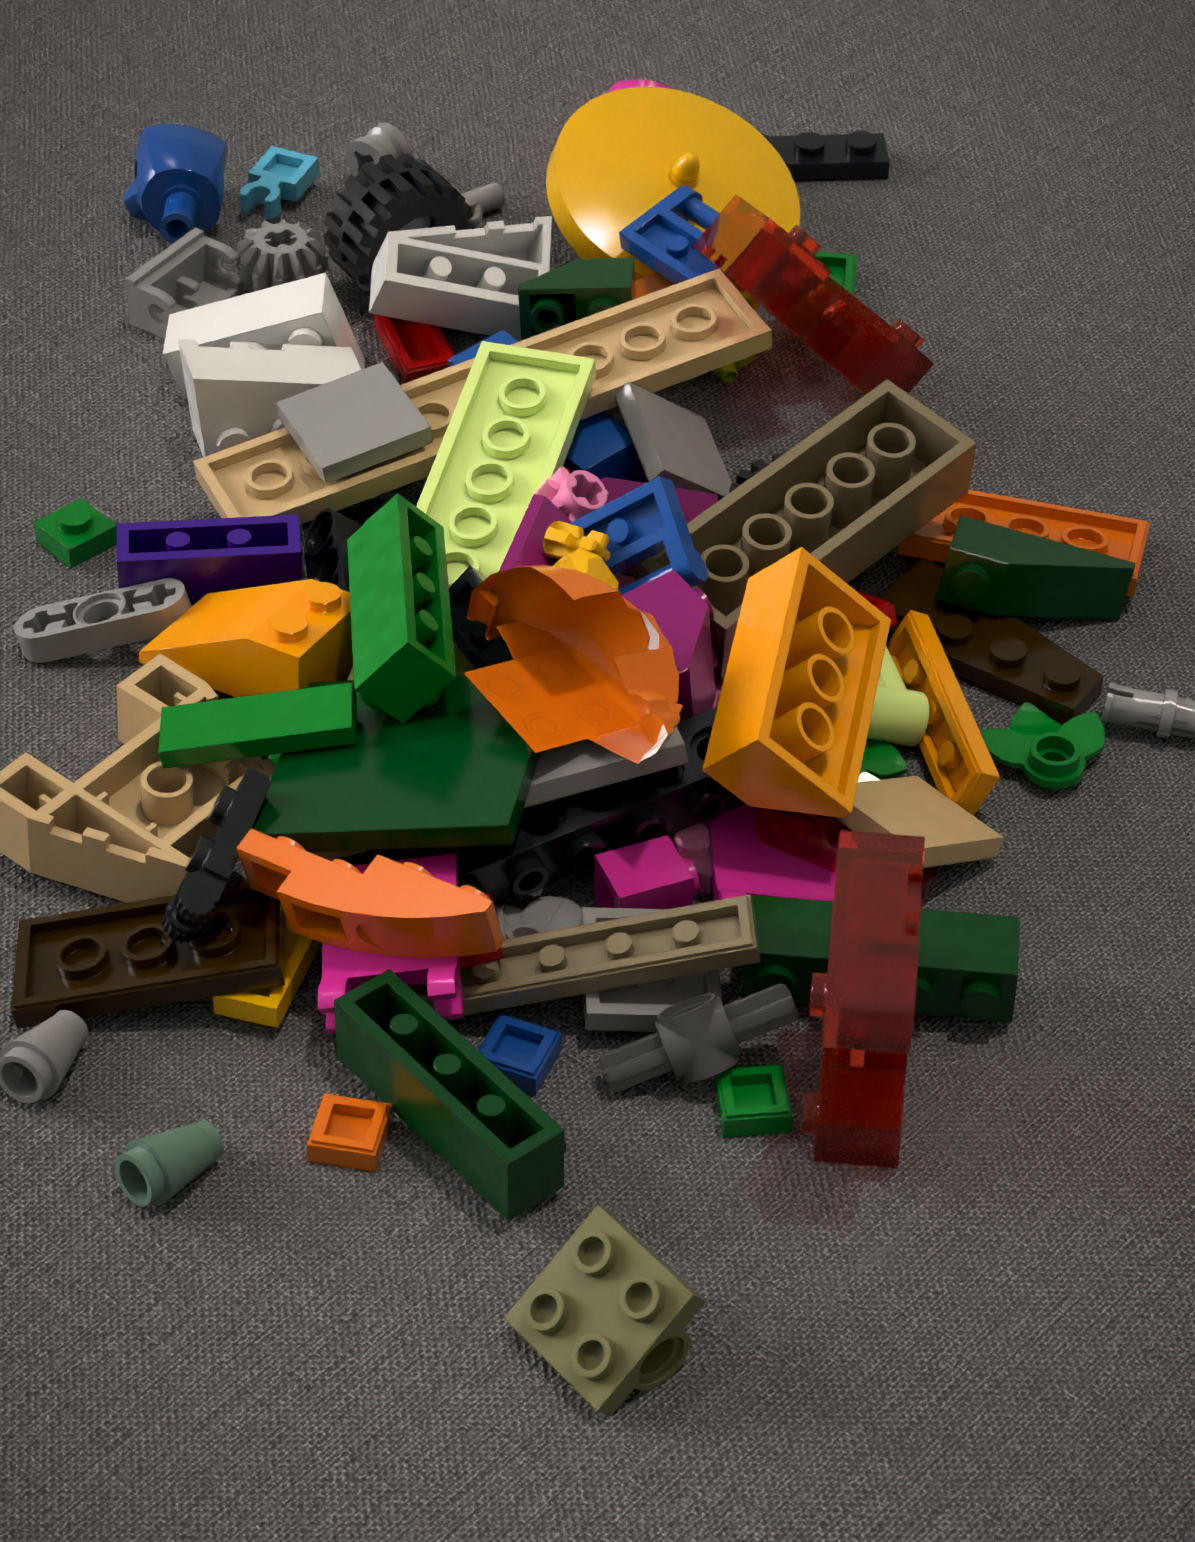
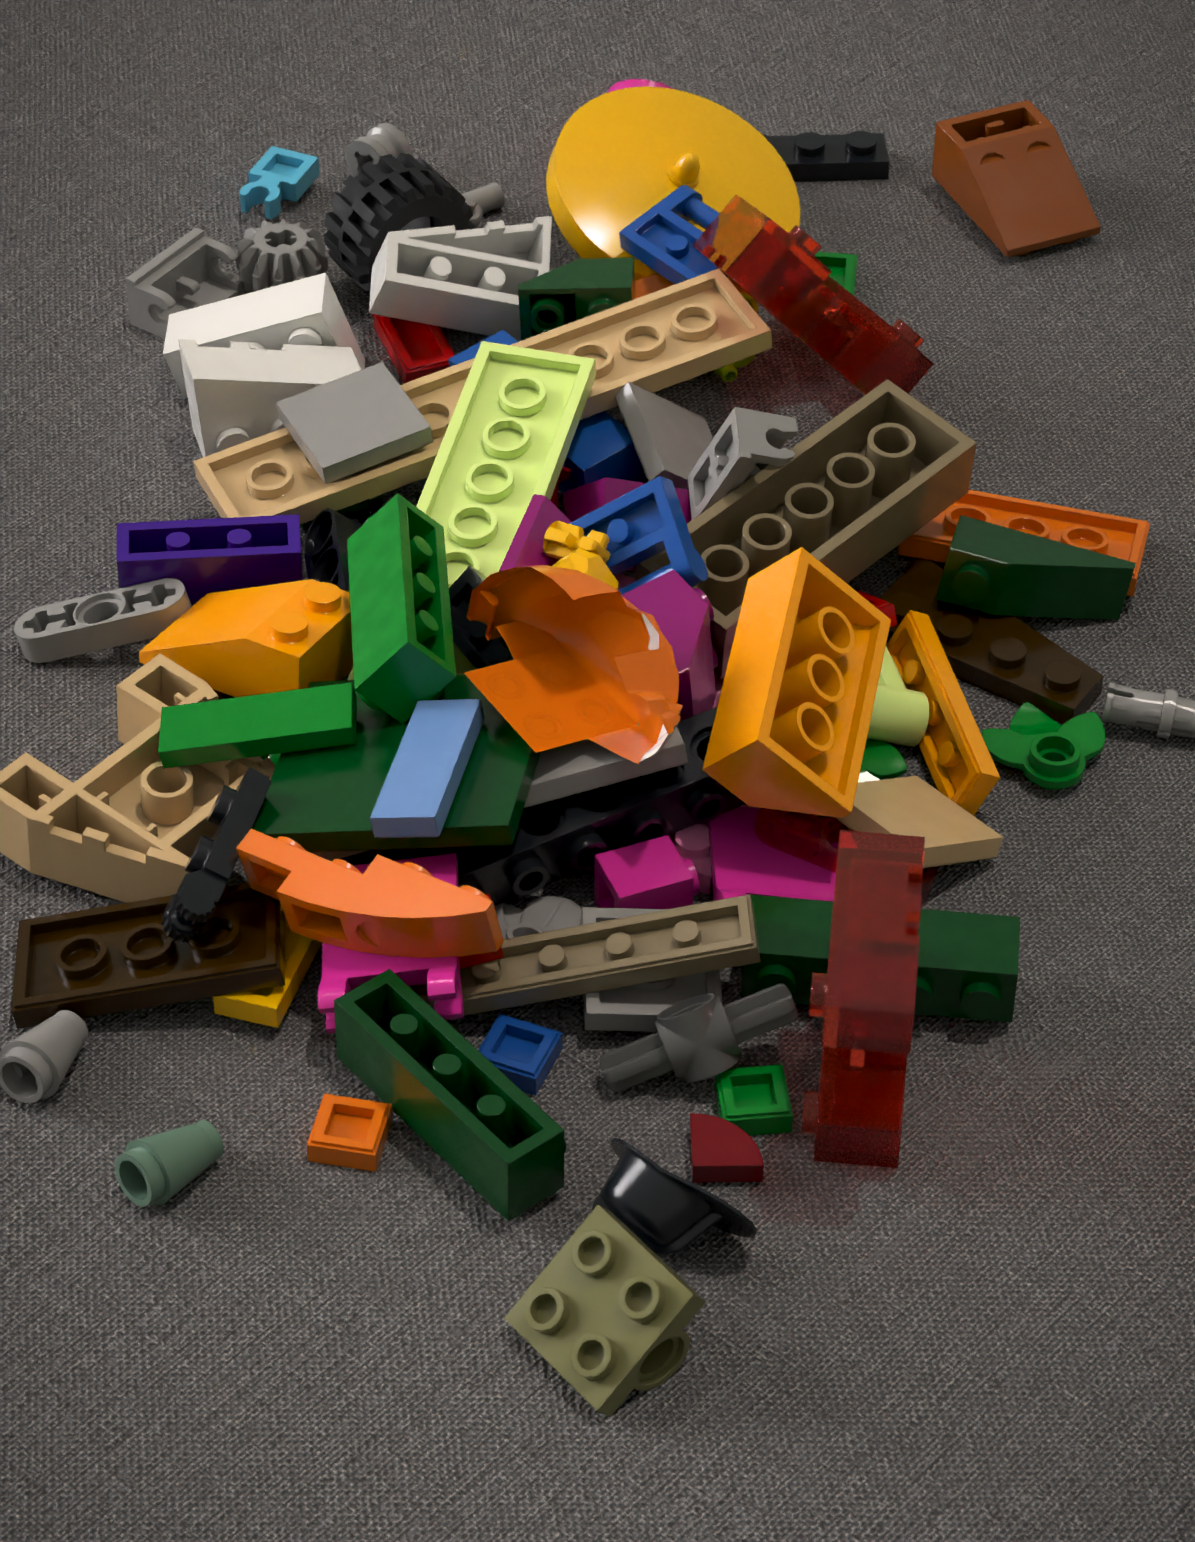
(76, 532): green plate -> none
(177, 179): blue piece -> none
(427, 769): none -> medium blue tile
(574, 492): bright pink gear -> none
(662, 1206): none -> black piece
(722, 1152): none -> dark red tile
(737, 452): none -> light grey hinge
(1013, 178): none -> dark orange slope

